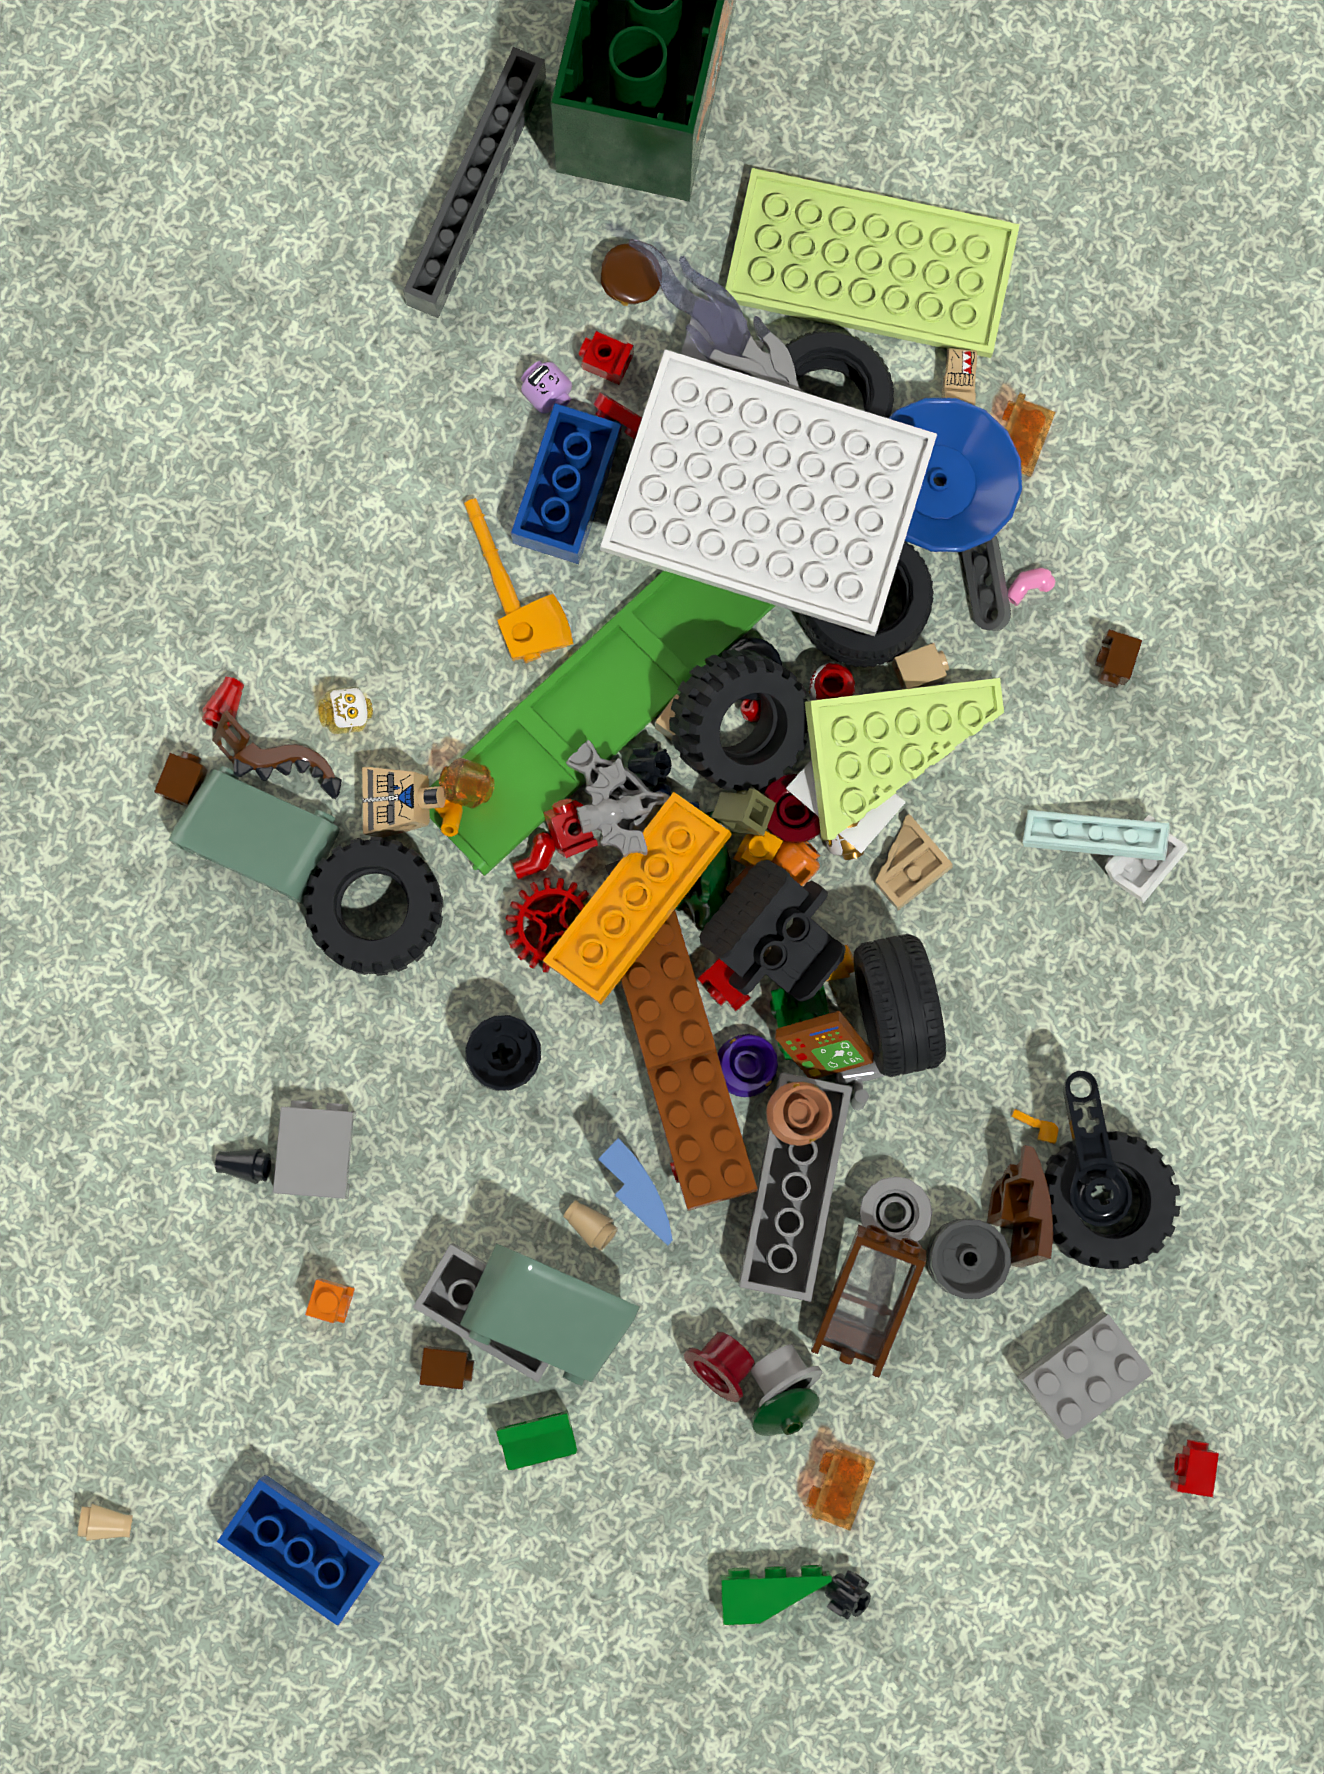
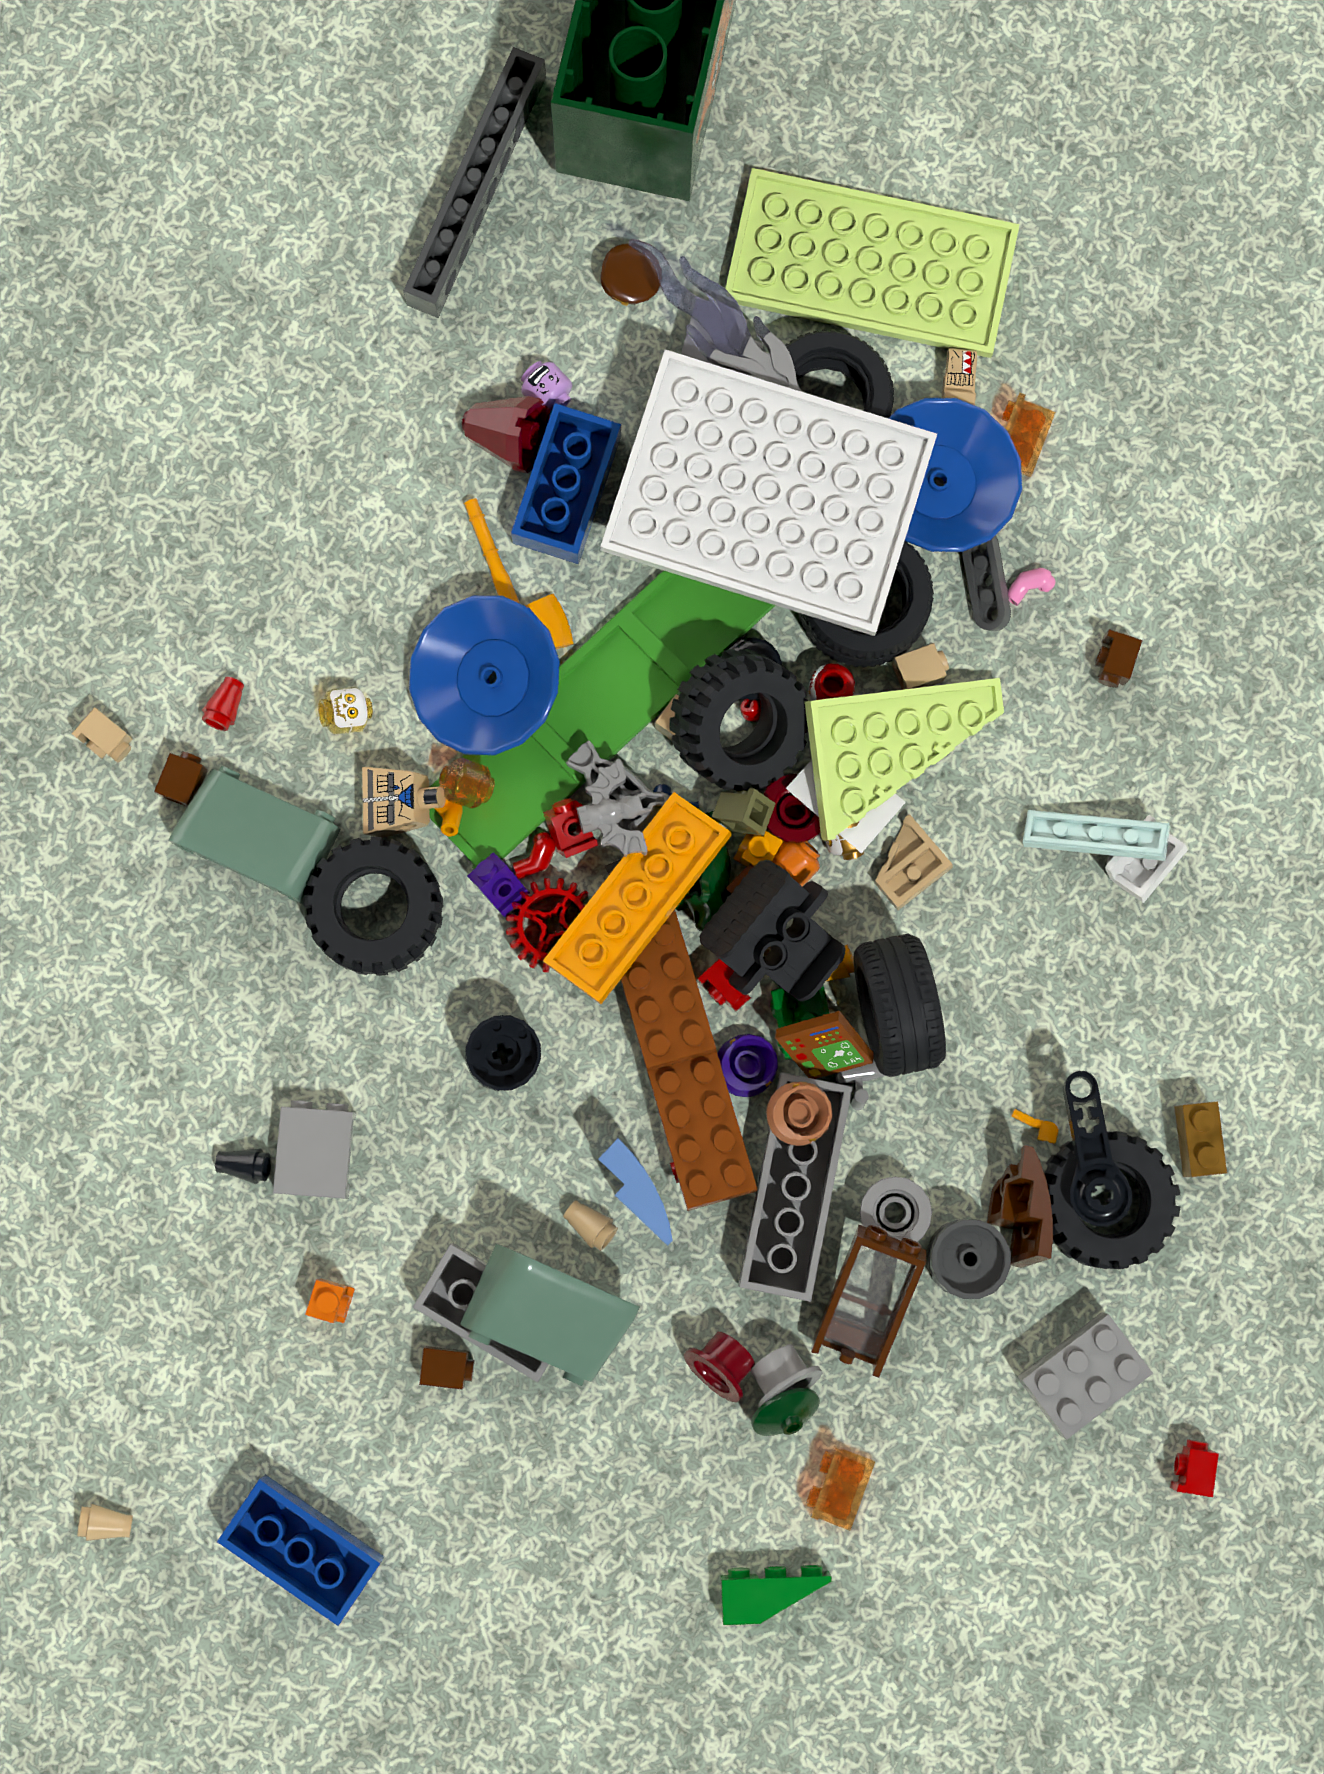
(104, 736): none -> tan brick
(278, 757): reddish brown piece -> none
(454, 668): none -> blue dish
(497, 883): none -> dark purple brick
(508, 429): none -> dark red cone
(537, 1440): green panel -> none
(611, 367): red brick -> none
(612, 411): red plate -> none
(650, 764): black gear -> none
(848, 1594): black gear -> none
(1200, 1139): none -> pearl gold brick

